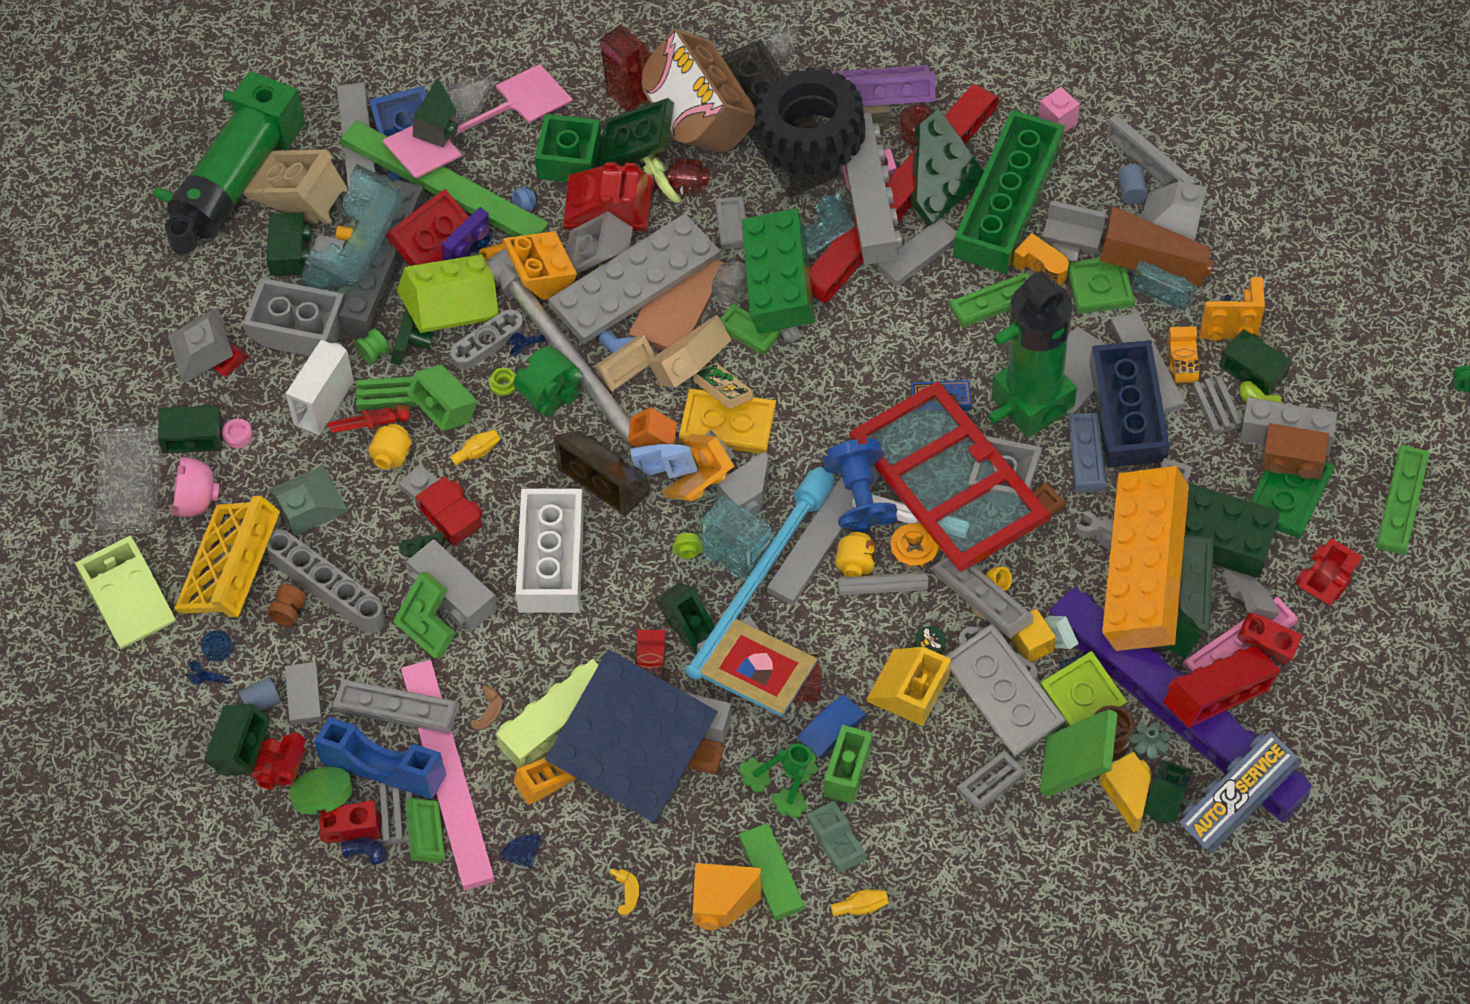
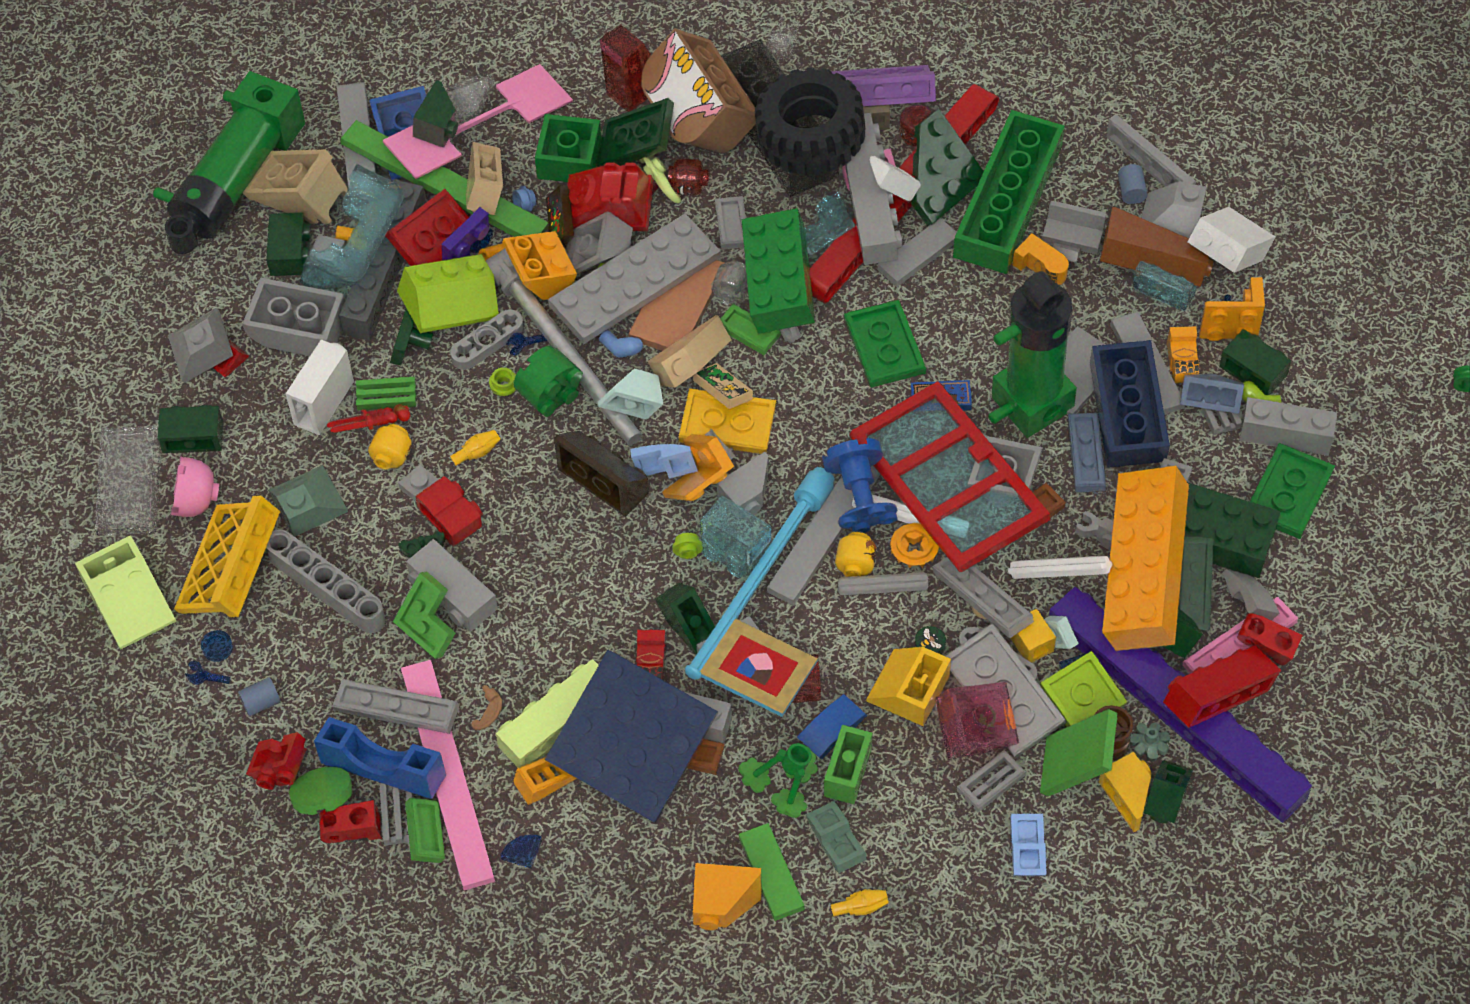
(237, 433): bright pink tile -> none
(237, 739): dark green brick -> none
(286, 605): dark orange wheel -> none
(303, 693): light grey tile -> none
(364, 846): clear blue arm -> none
(372, 346): bright green wheel -> none
(442, 397): bright green brick -> none
(484, 178): none -> tan slope
(550, 551): white brick -> none
(560, 214): none -> dark brown tile
(625, 363): tan tile -> none
(631, 890): yellow piece -> none
(634, 395): none -> light aqua slope
(651, 429): orange brick -> none
(884, 343): none -> green tile
(894, 179): none -> white slope
(976, 719): none -> clear pink slope
(987, 301): bright green tile -> none
(1003, 578): yellow hinge -> none
(1028, 845): none -> light blue slope
(1060, 109): bright pink brick -> none
(1060, 567): none -> white axle
(1099, 286): bright green tile -> none
(1212, 392): none -> sand blue slope
(1231, 239): none -> white brick
(1240, 791): brick -> none
(1294, 451): dark orange brick -> none
(1330, 572): red cylinder -> none
(1402, 499): bright green tile -> none

